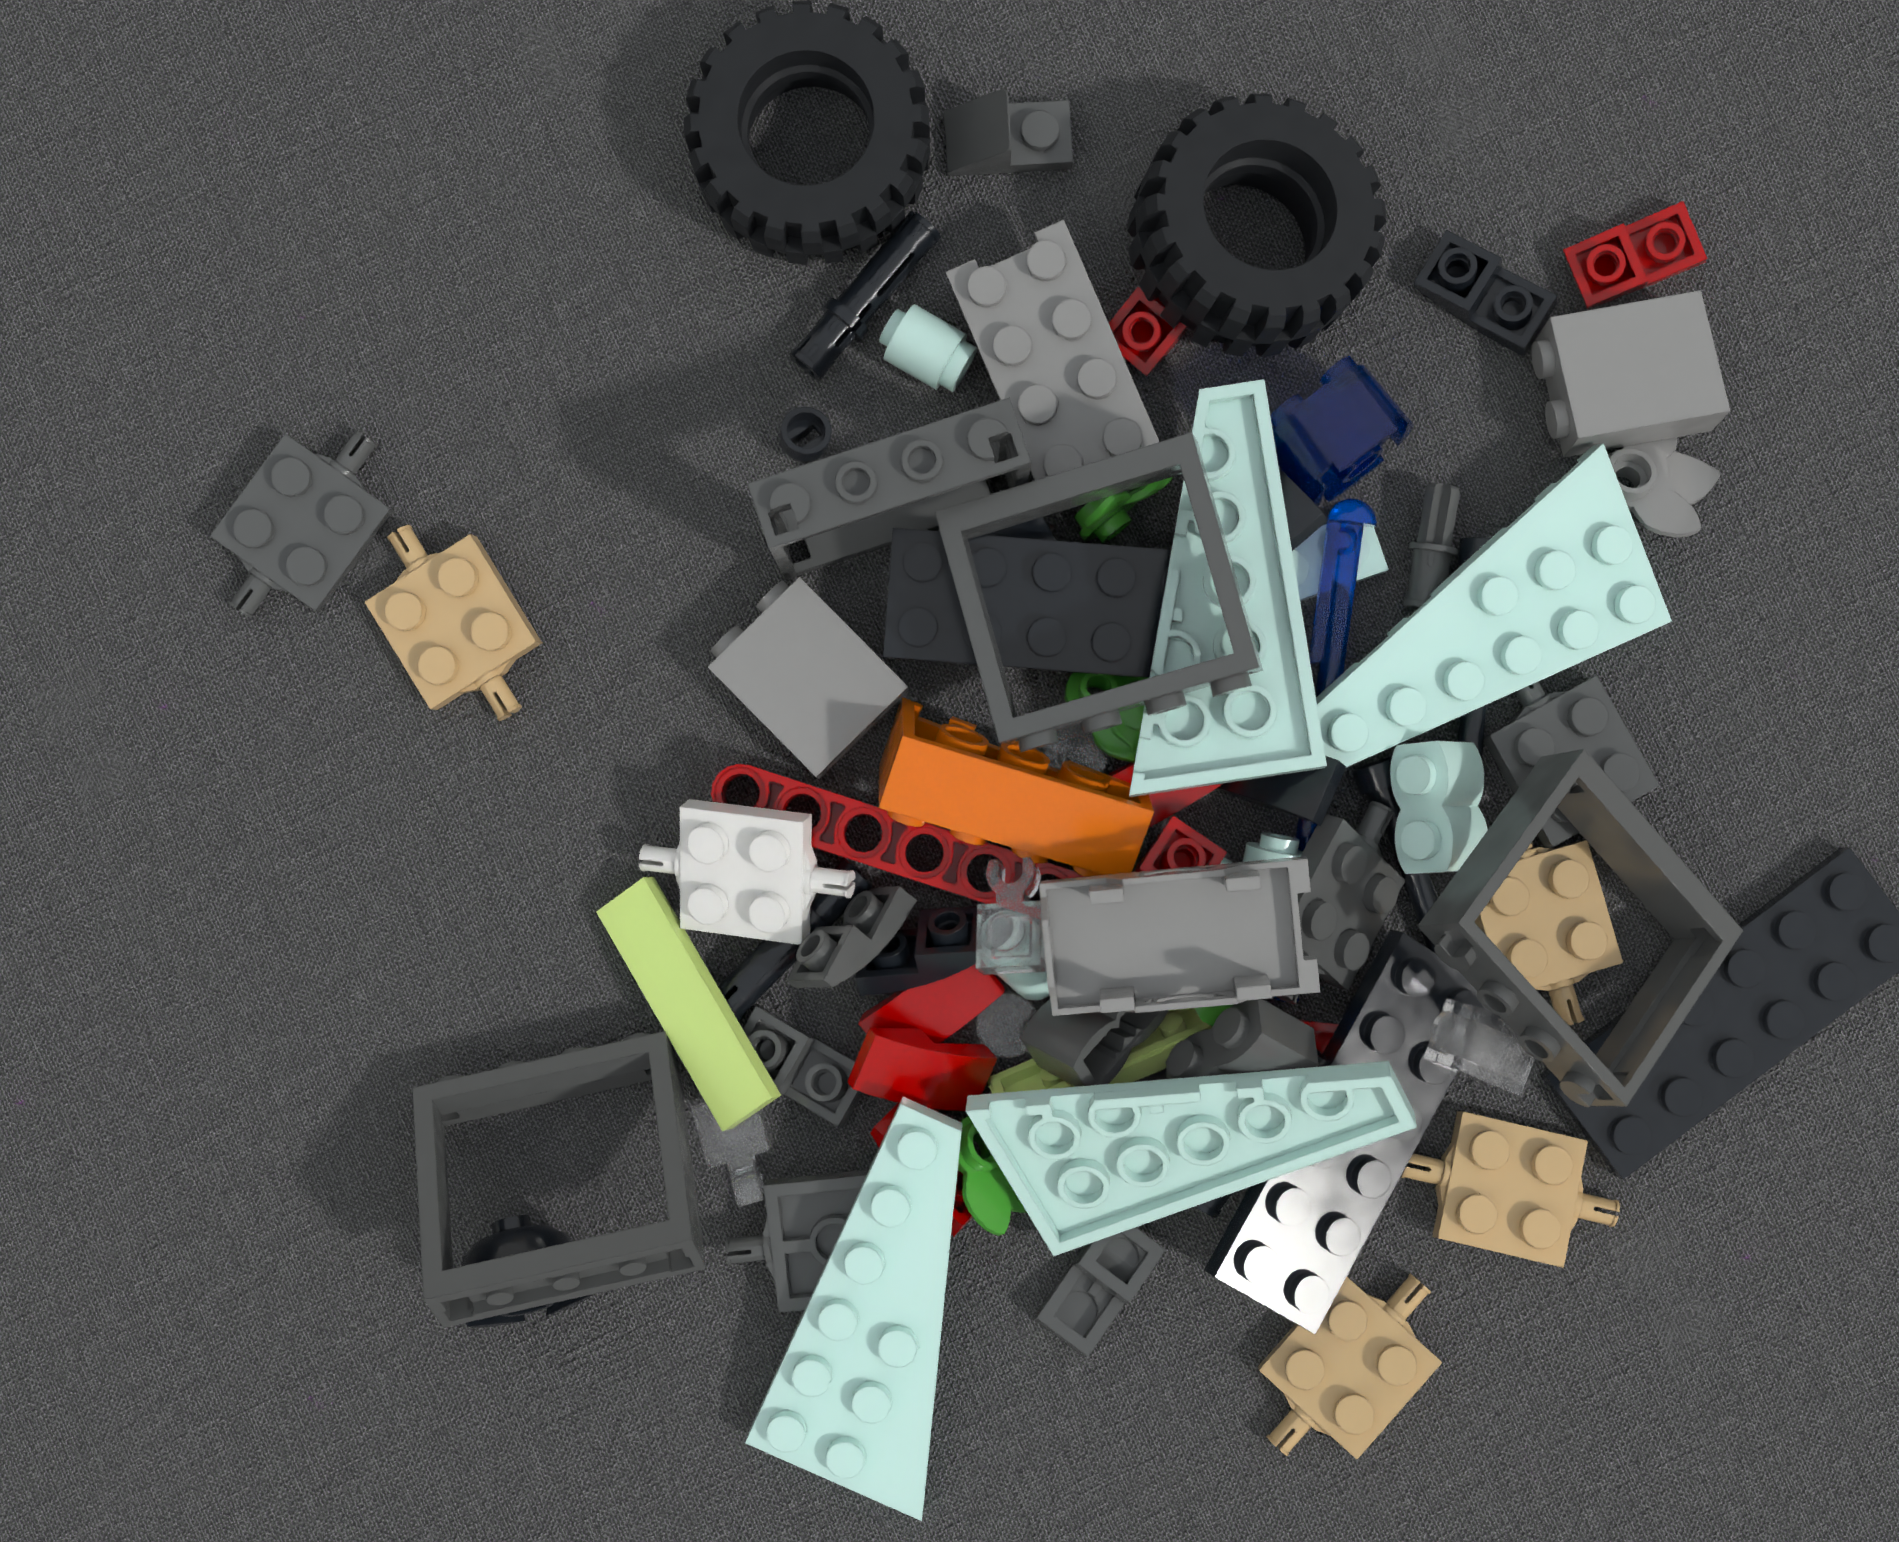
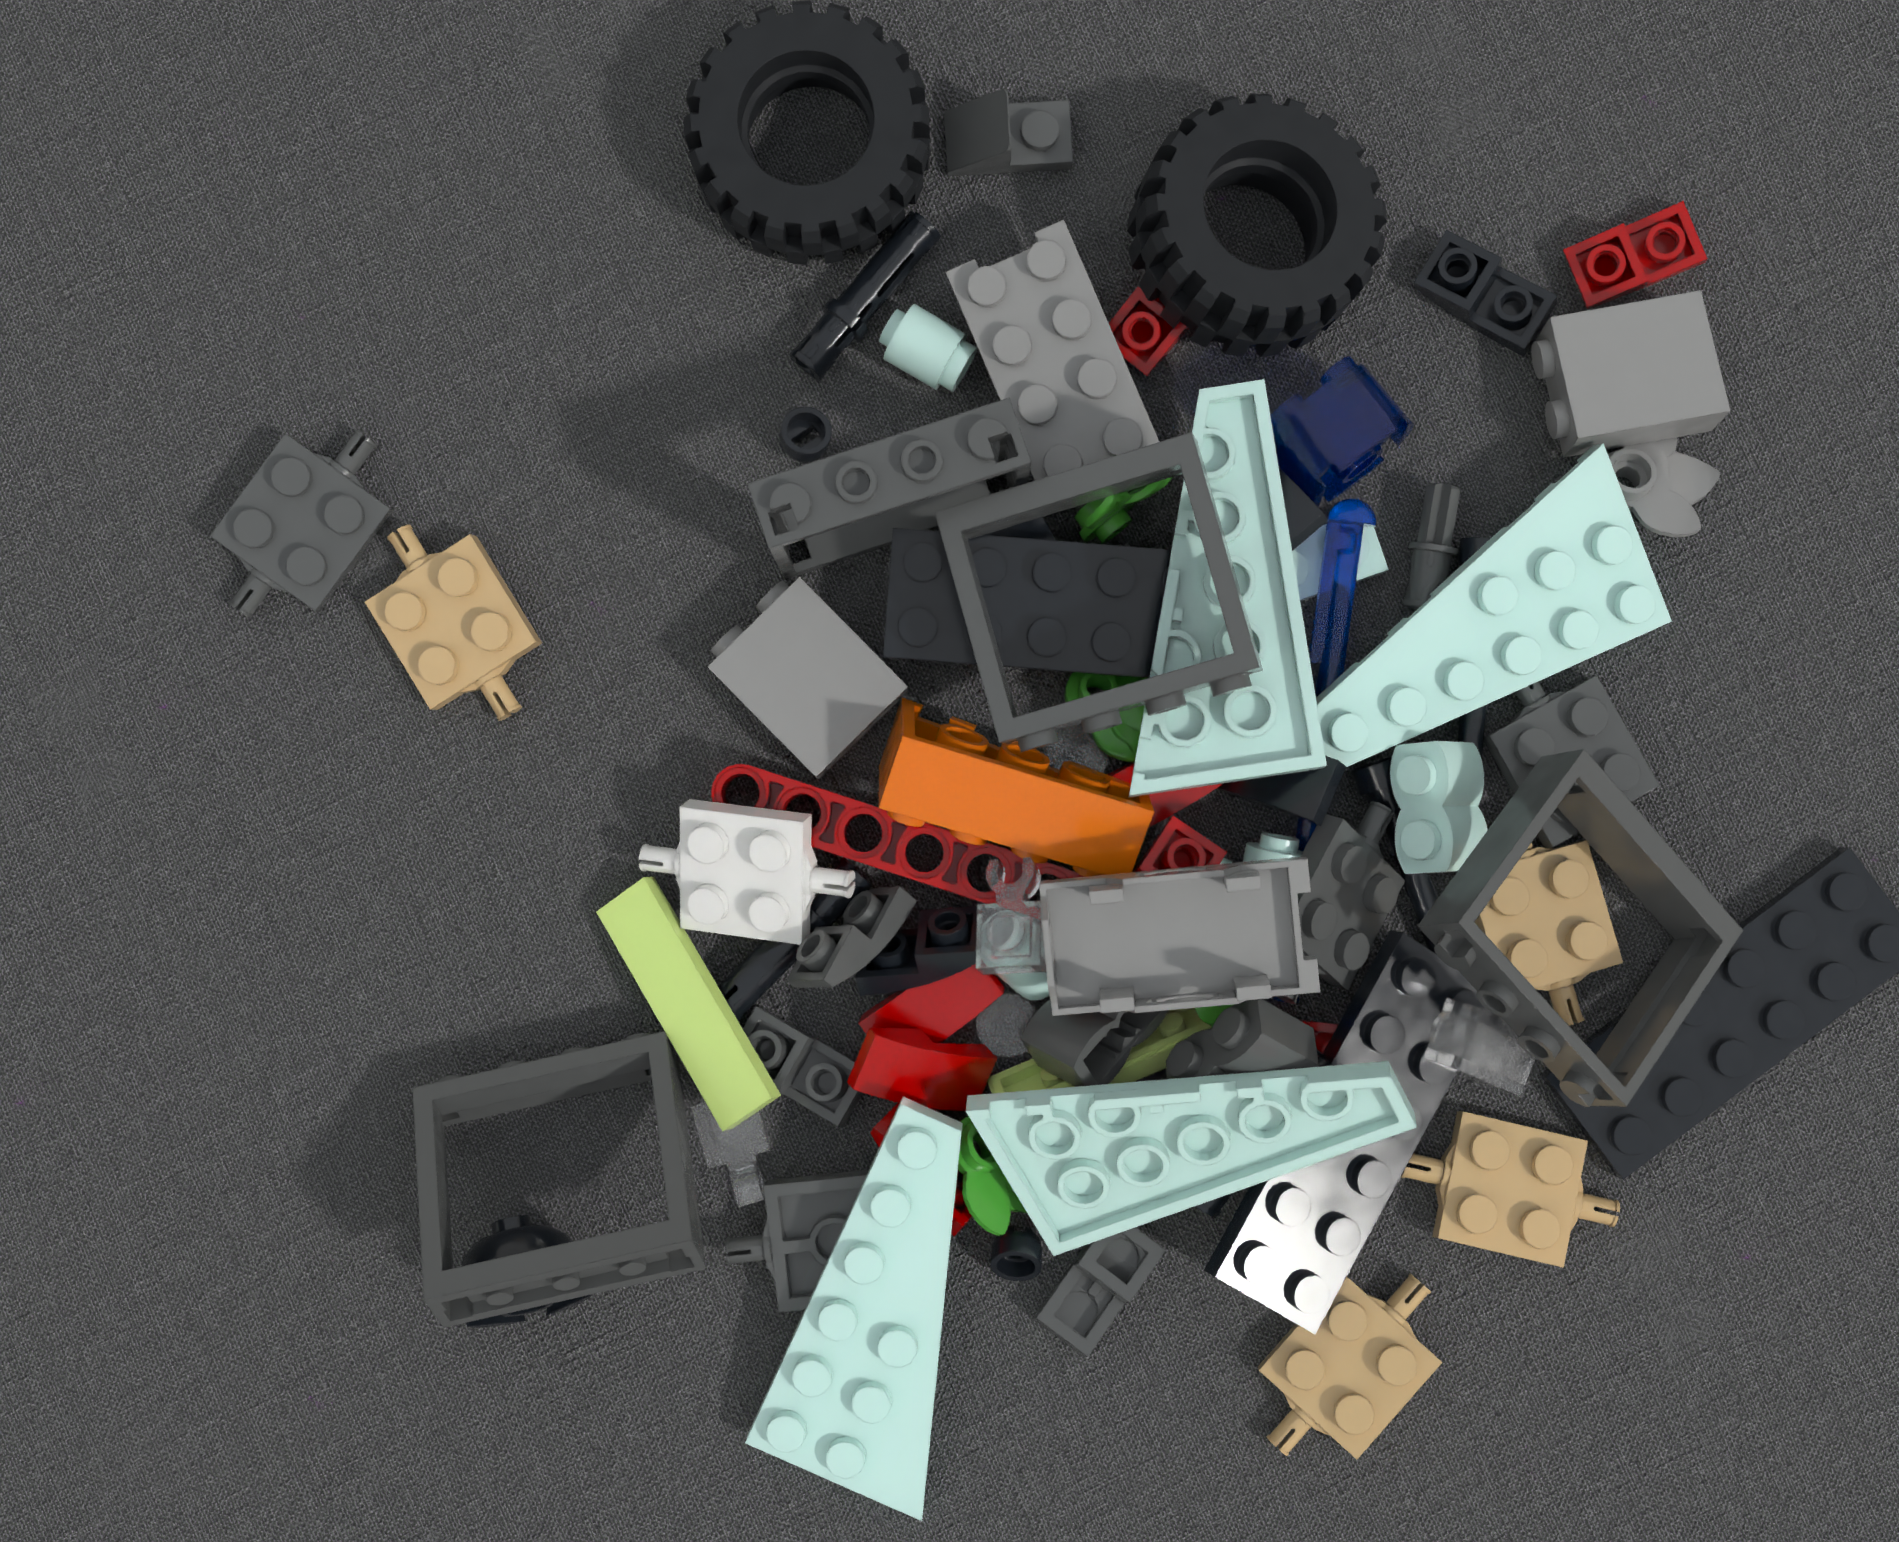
(1016, 1255): none -> black hinge

